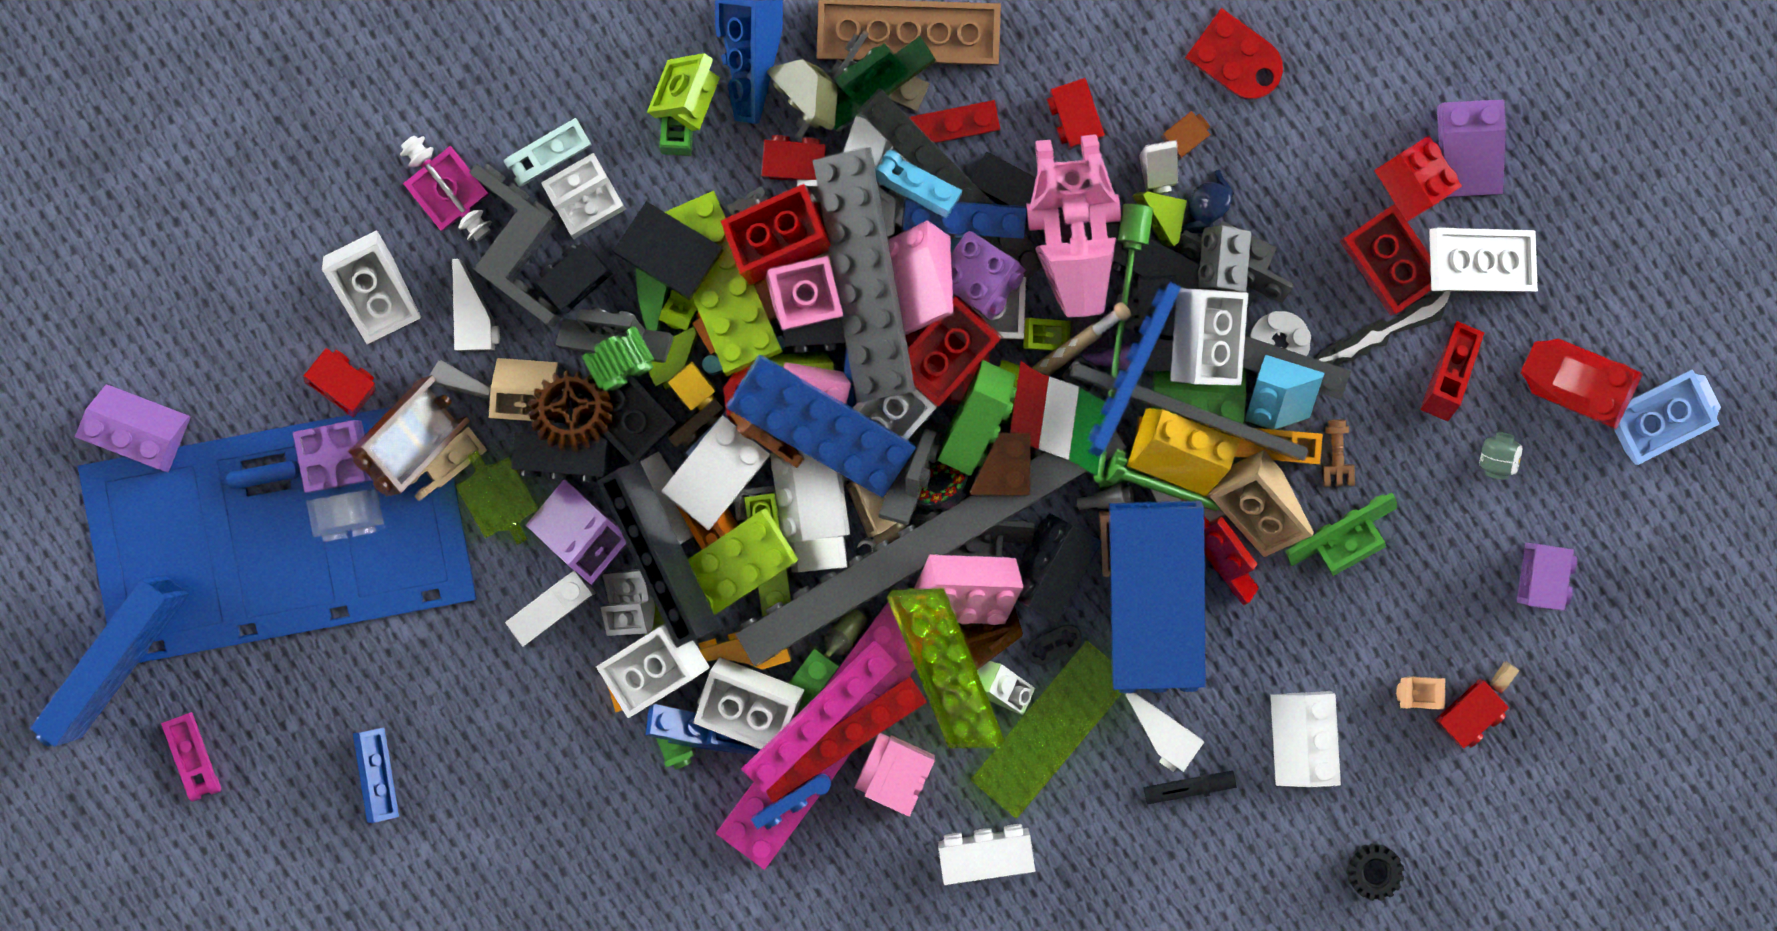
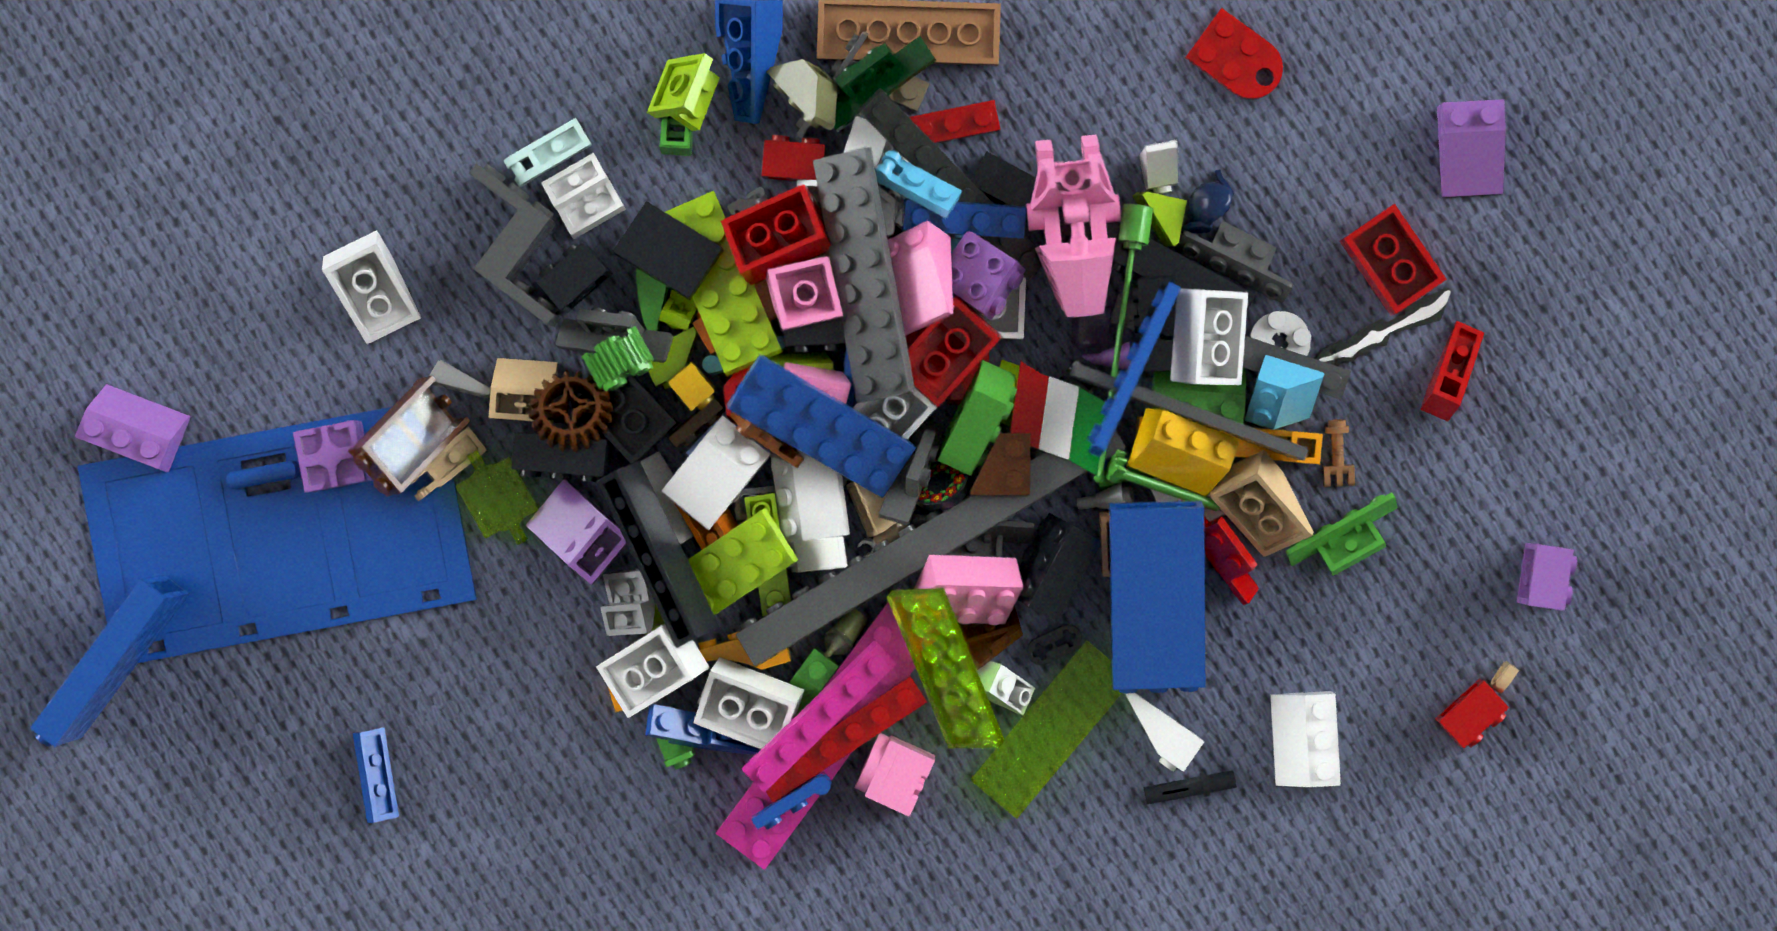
(190, 756): dark pink plate -> none
(340, 381): red brick -> none
(345, 512): clear brick -> none
(446, 188): dark pink plate -> none
(472, 319): white slope -> none
(550, 607): white slope -> none
(986, 854): white brick -> none
(1045, 334): lime slope -> none
(1075, 113): red brick -> none
(1078, 343): tan piece -> none
(1187, 133): dark orange brick -> none
(1224, 258): bracket -> none
(1388, 884): black tyre -> none
(1418, 178): red brick -> none
(1421, 692): light nougat bracket -> none
(1483, 260): white plate -> none
(1500, 456): sand green head -> none
(1580, 380): red slope -> none
(1667, 416): light blue slope -> none

